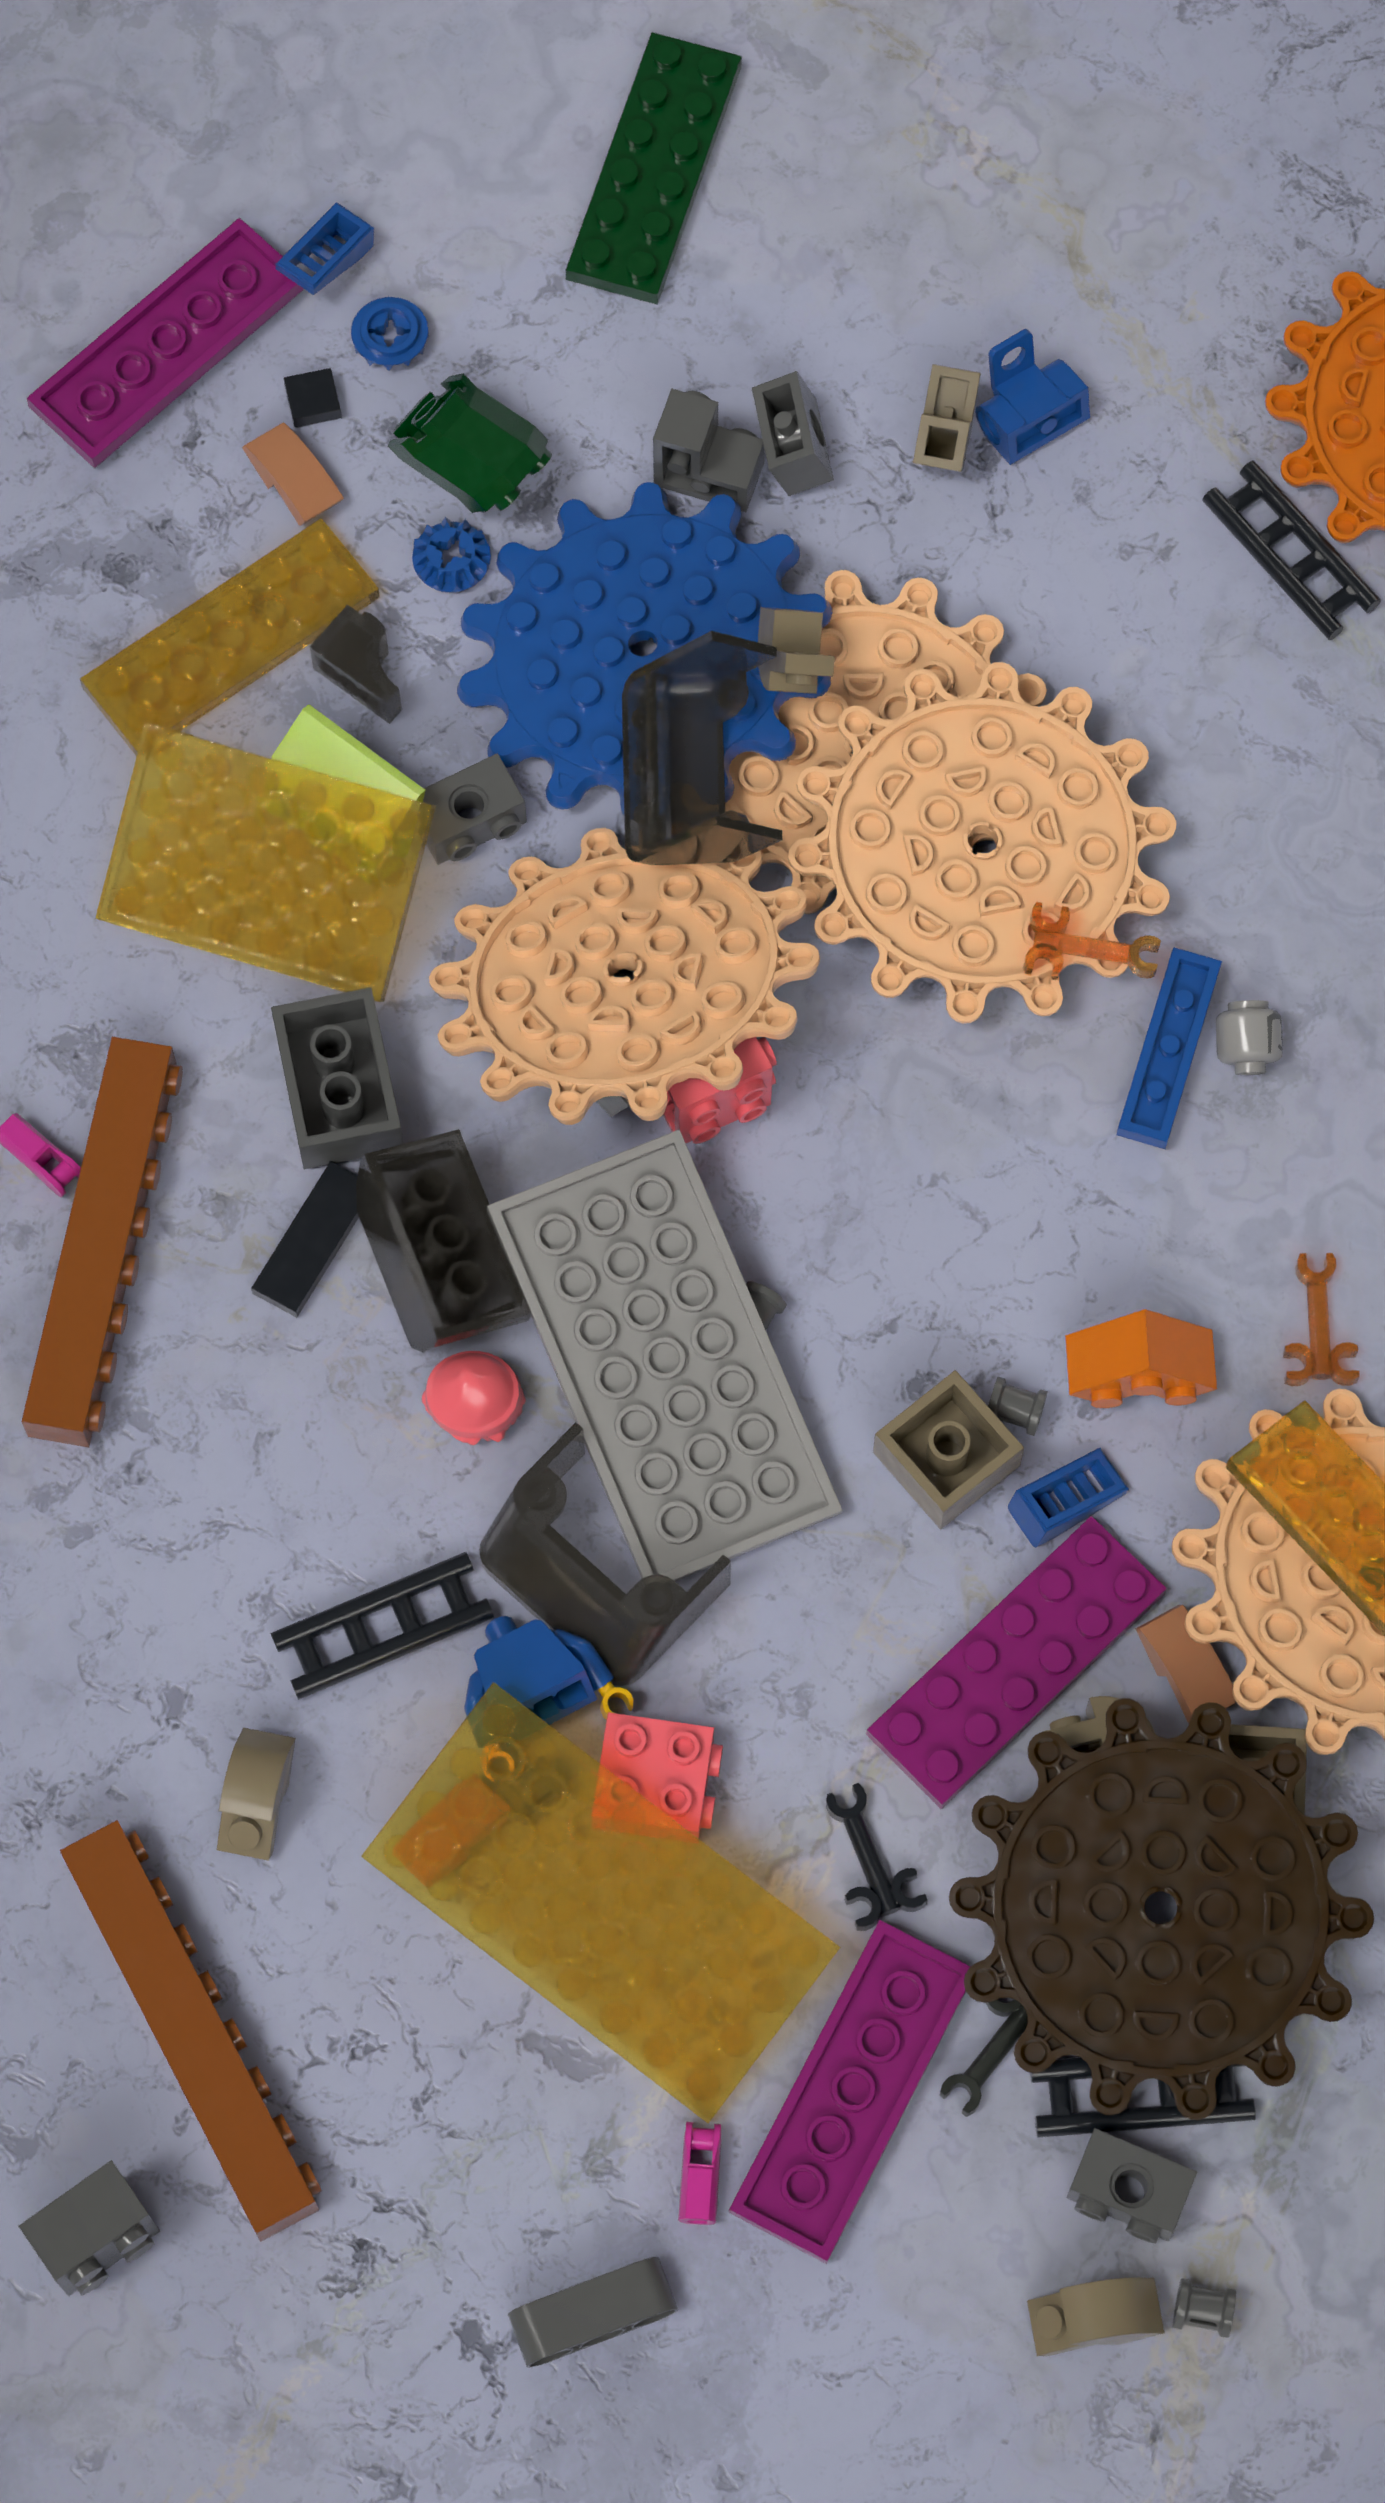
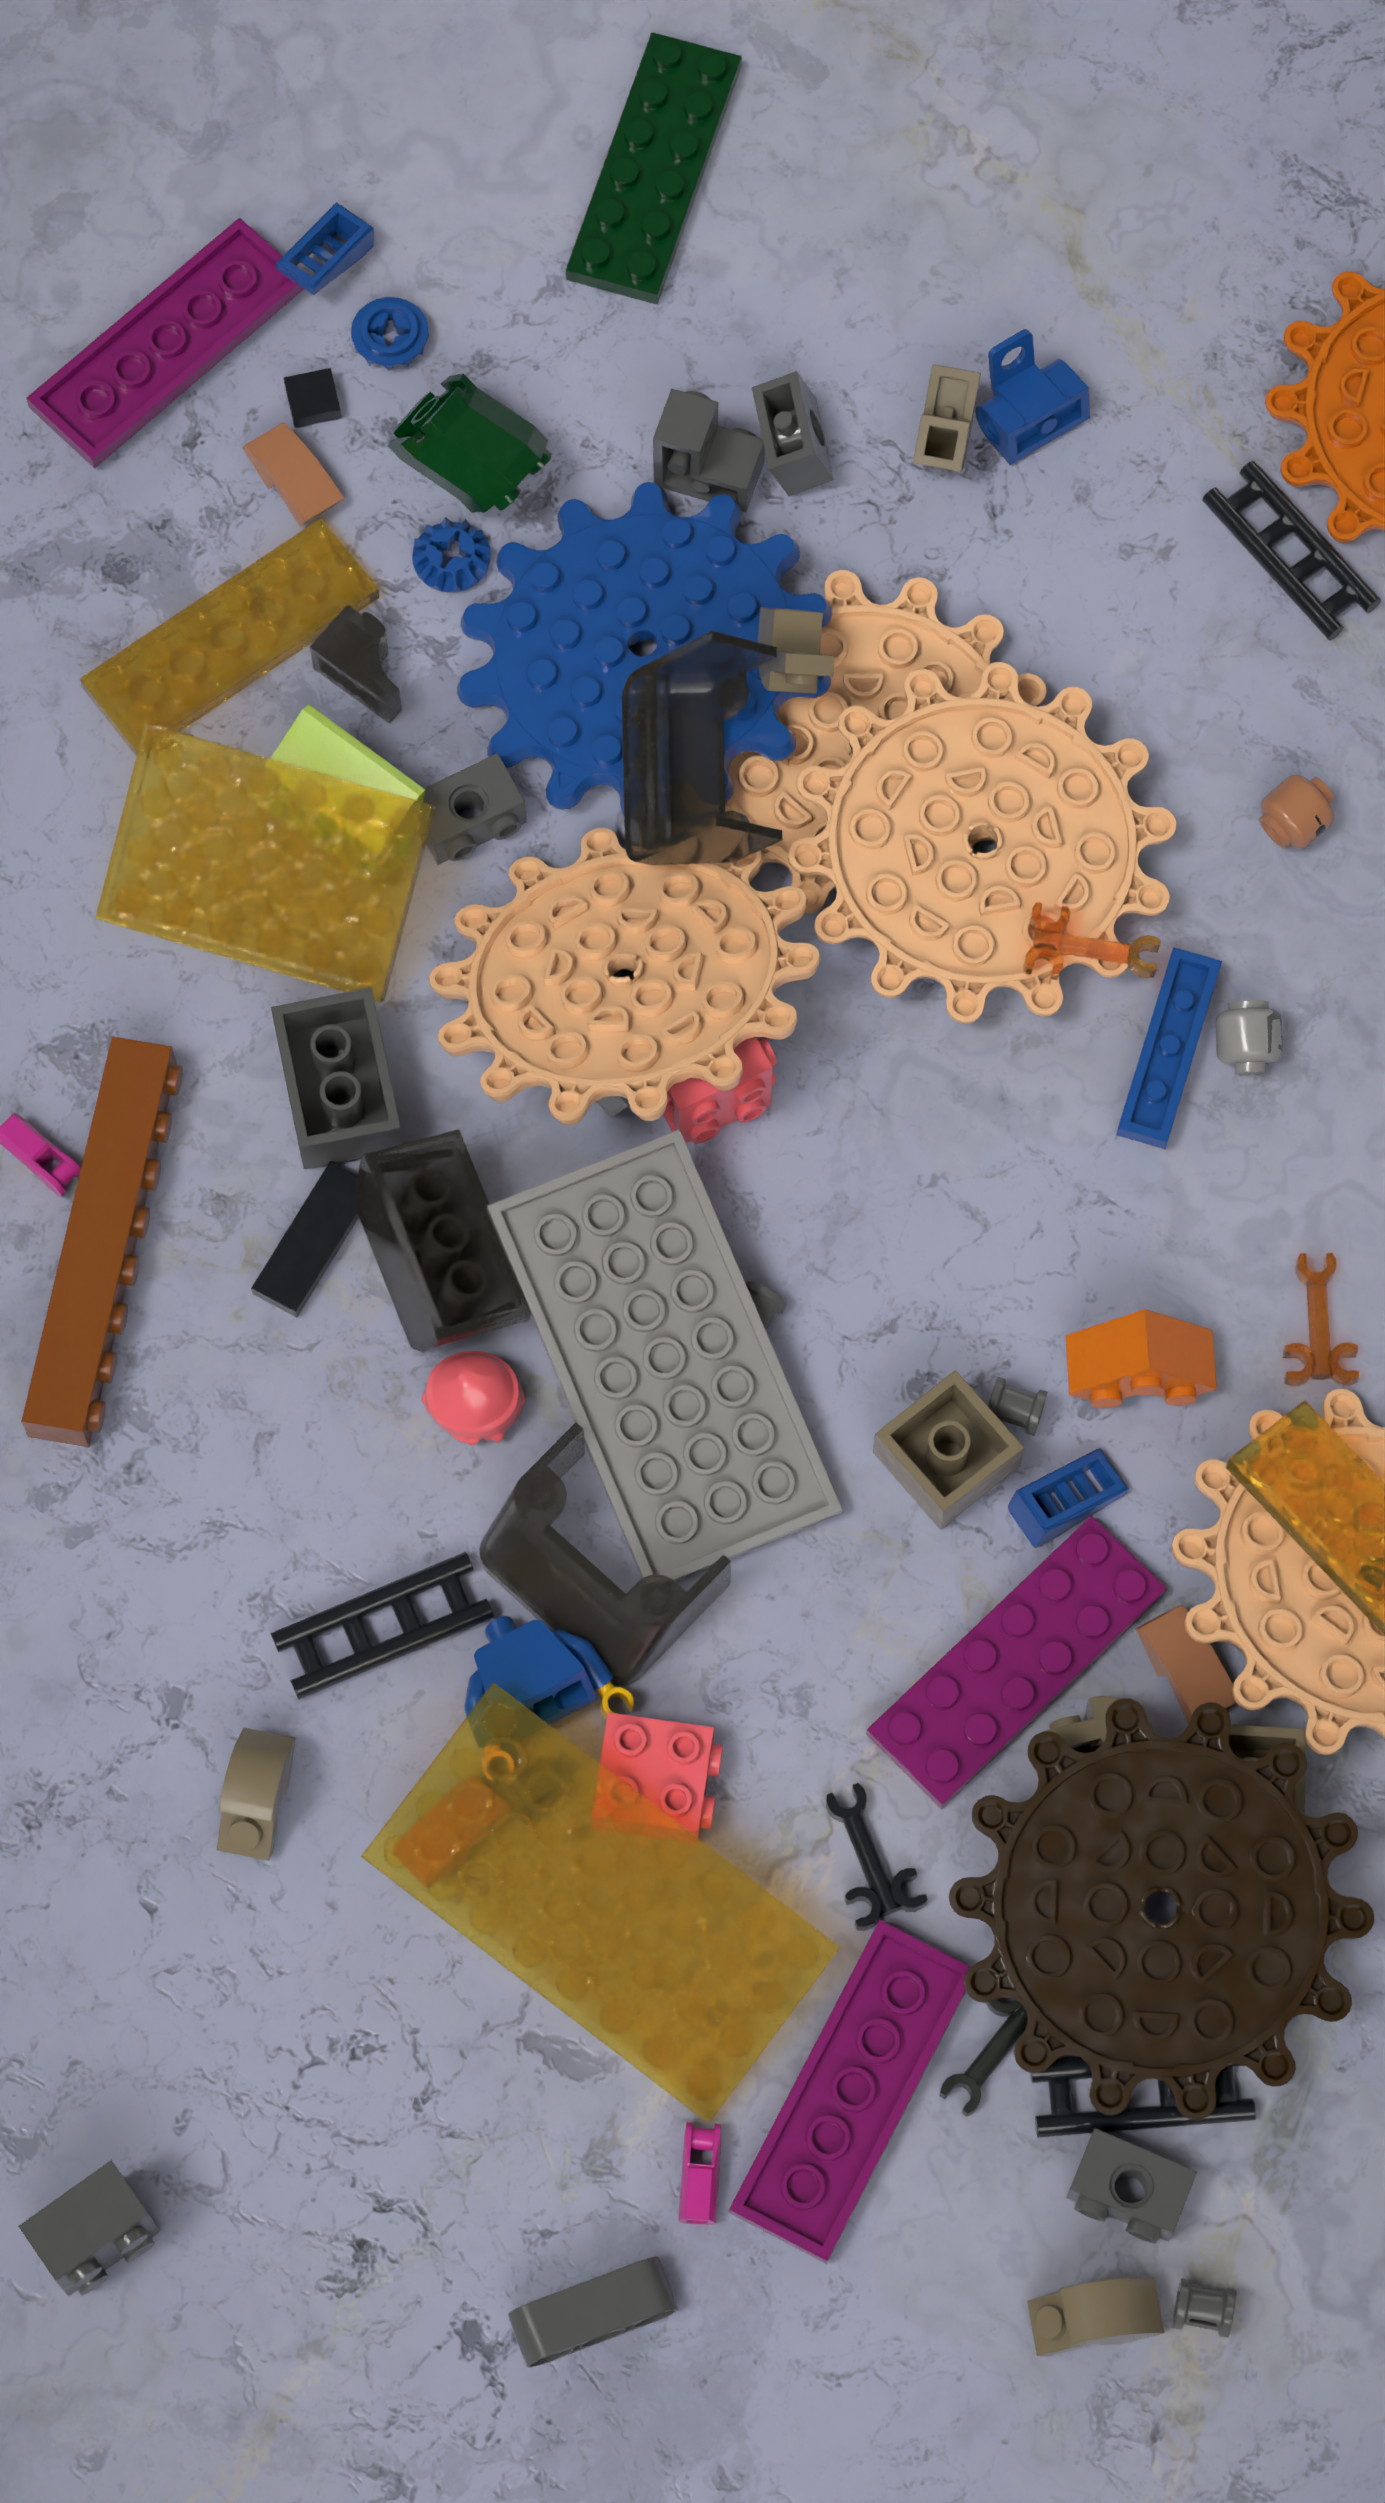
(189, 2030): dark orange brick -> none
(1297, 811): none -> nougat head

